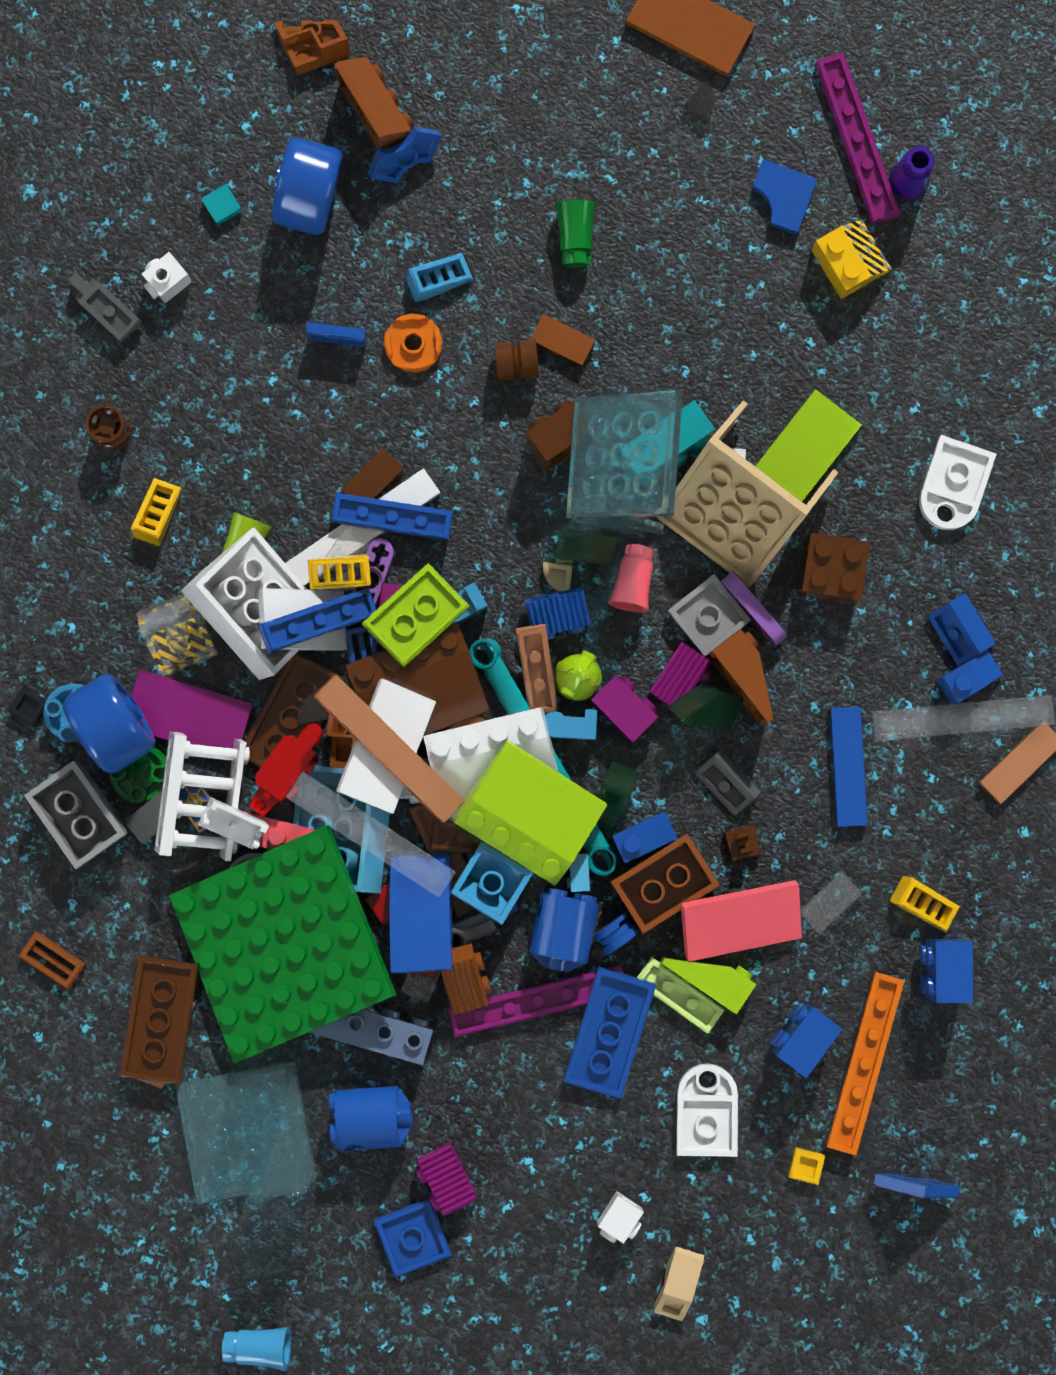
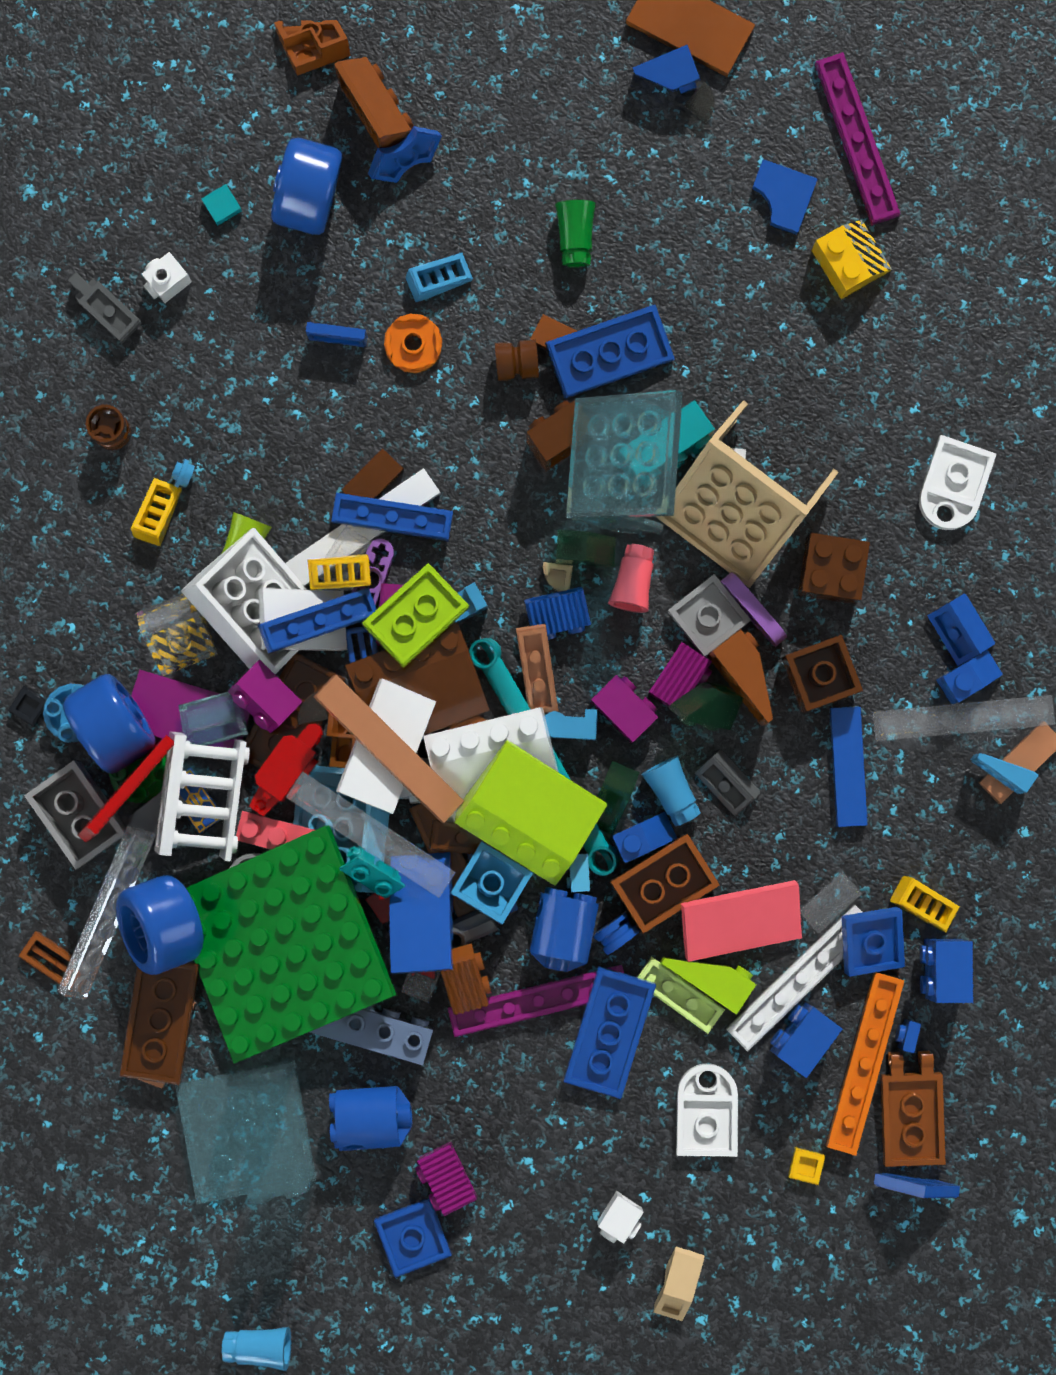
(102, 919): none -> clear plate
(126, 789): none -> red tile
(159, 924): none -> blue wheel
(182, 473): none -> dark azure plate
(212, 720): none -> clear light blue brick
(233, 823): white hinge -> none
(264, 697): none -> magenta brick
(377, 877): none -> teal hinge
(578, 676): lime helmet -> none
(609, 351): none -> blue tile
(672, 70): none -> blue slope
(672, 790): none -> dark azure plant
(742, 843): reddish brown tile -> none
(790, 987): none -> white tile
(808, 445): lime tile -> none
(822, 674): none -> reddish brown brick
(873, 941): none -> blue plate
(907, 1035): none -> blue plate
(911, 175): dark purple plant -> none
(912, 1113): none -> dark orange tile
(1011, 775): none -> dark azure slope

